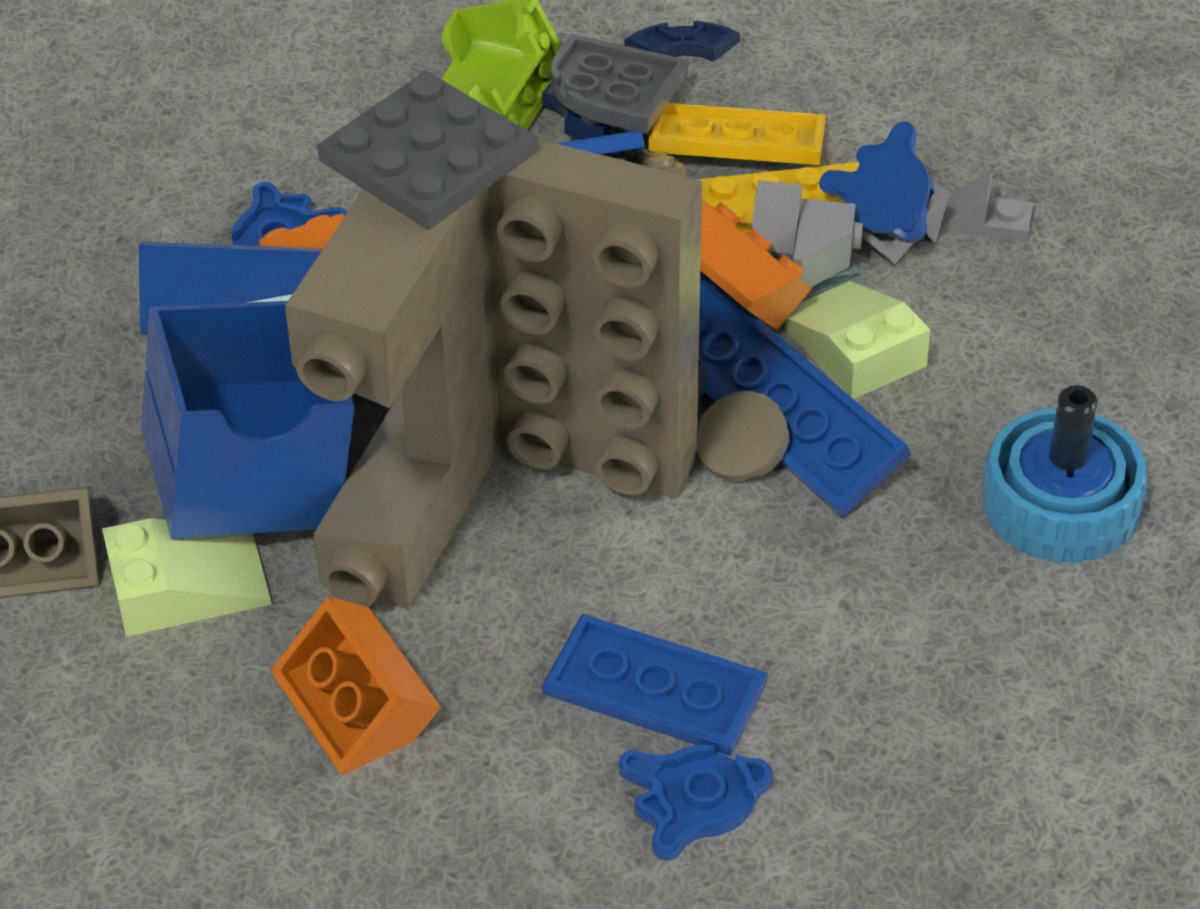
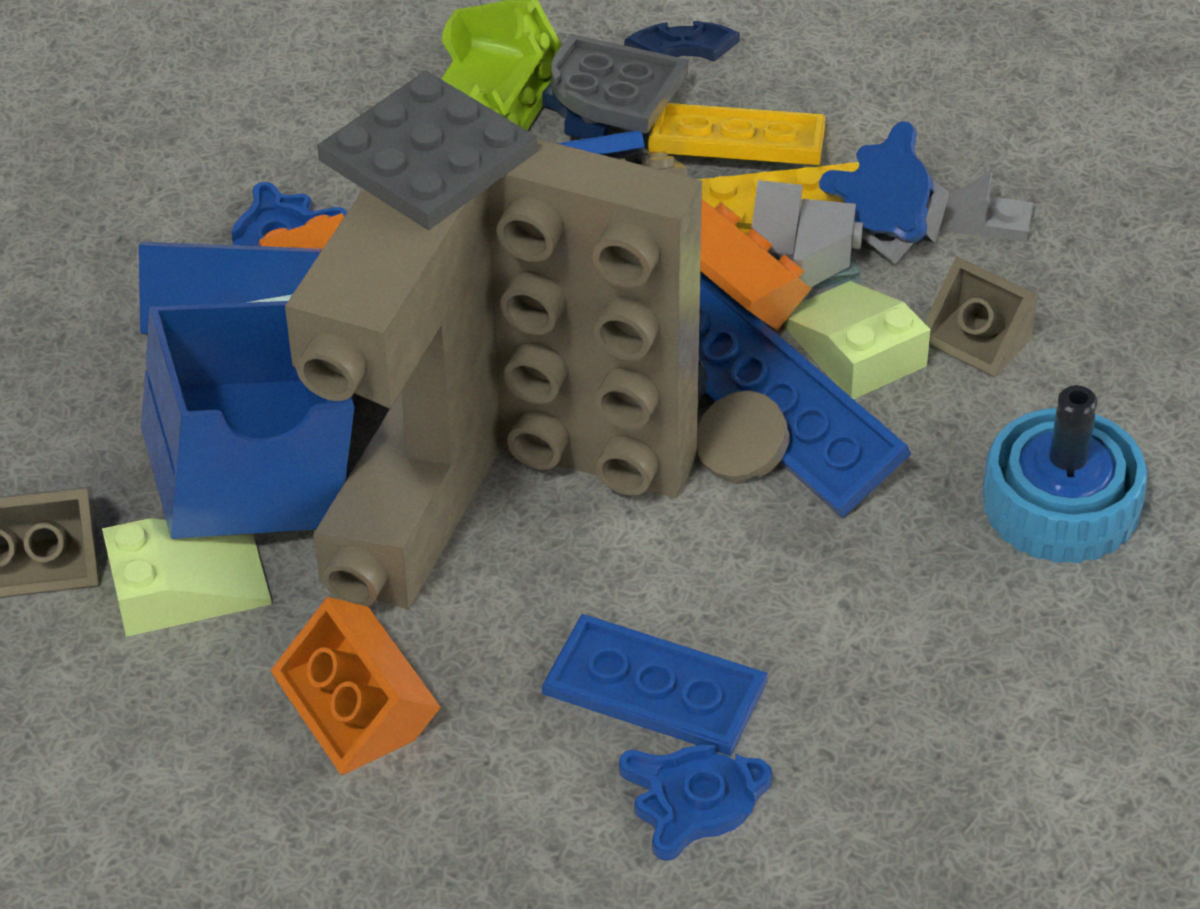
(981, 317): none -> dark tan slope

